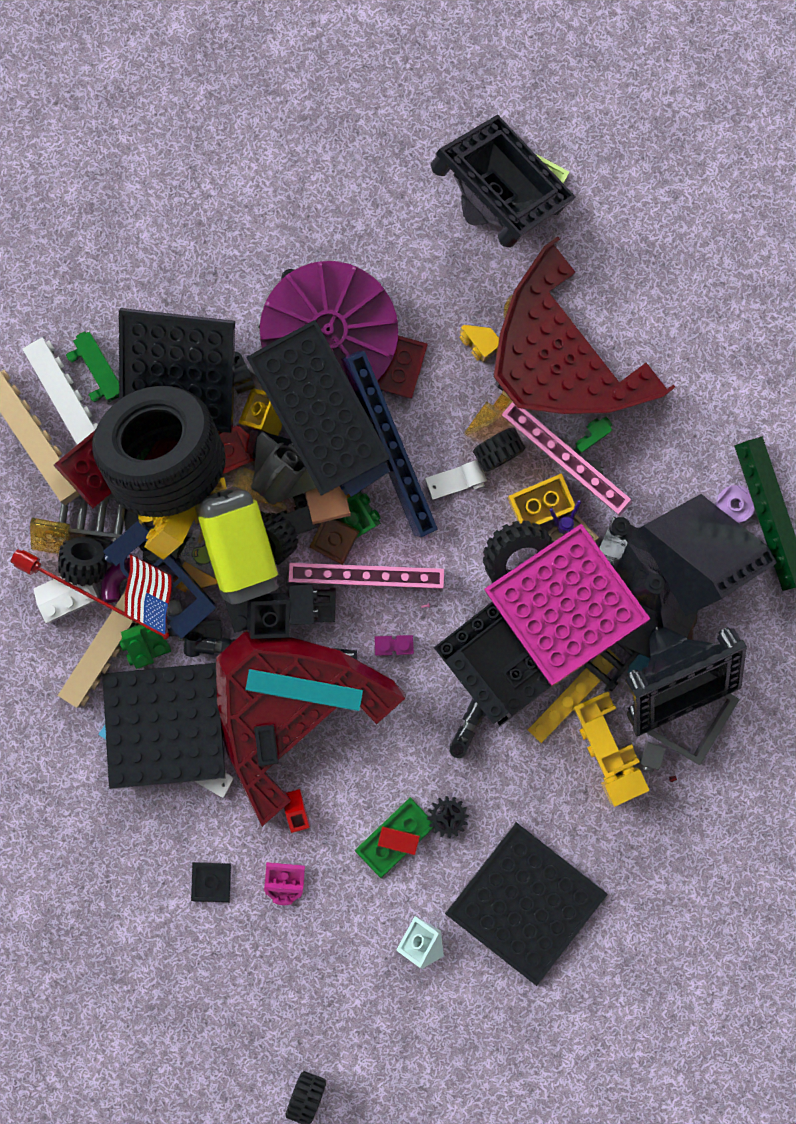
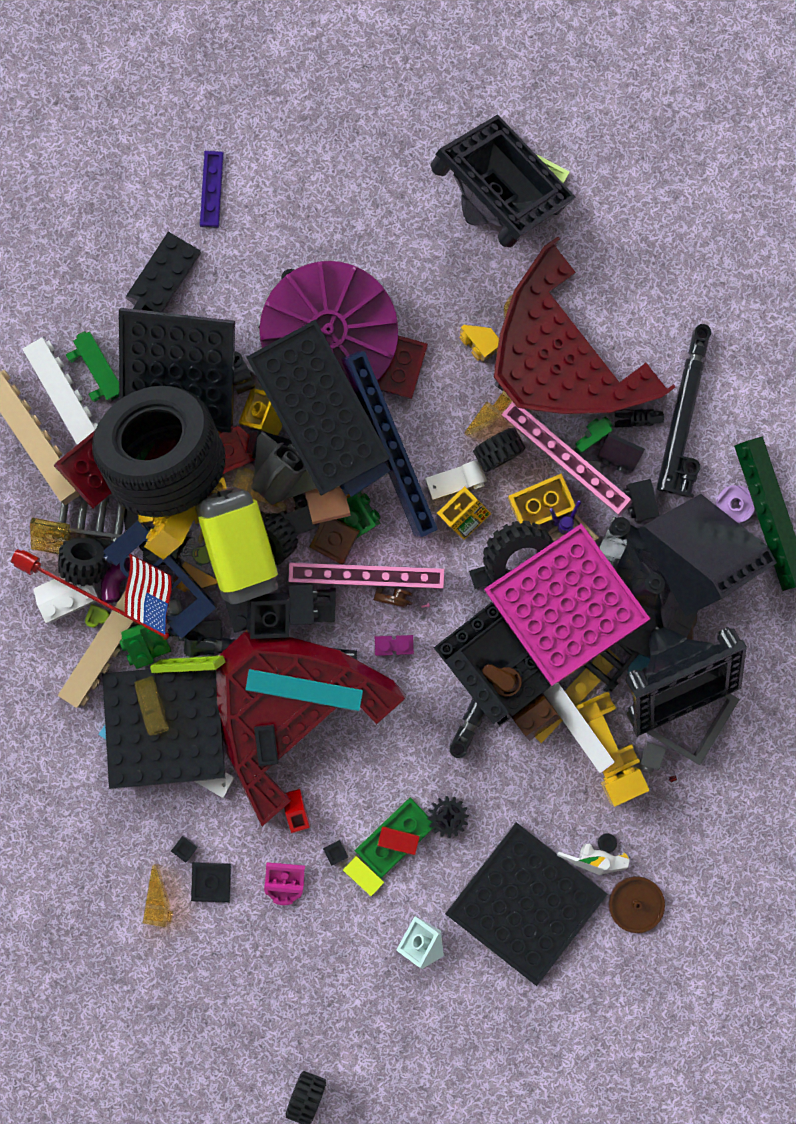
(96, 616): none -> lime tile
(151, 706): none -> clear yellow slope
(157, 905): none -> clear yellow slope
(163, 274): none -> black hinge
(184, 849): none -> black plate
(187, 664): none -> lime tile
(211, 189): none -> dark purple tile
(335, 852): none -> black plate
(363, 875): none -> neon yellow tile
(398, 598): none -> reddish brown piece
(464, 513): none -> yellow slope
(479, 577): none -> black plate
(503, 679): none -> reddish brown piece
(535, 717): none -> reddish brown slope
(579, 727): none -> white sticker
(597, 860): none -> white animal
(607, 842): none -> black tile
(619, 453): none -> black slope
(636, 904): none -> reddish brown piece
(638, 418): none -> black hinge
(643, 500): none -> black brick
(673, 472): none -> black piece

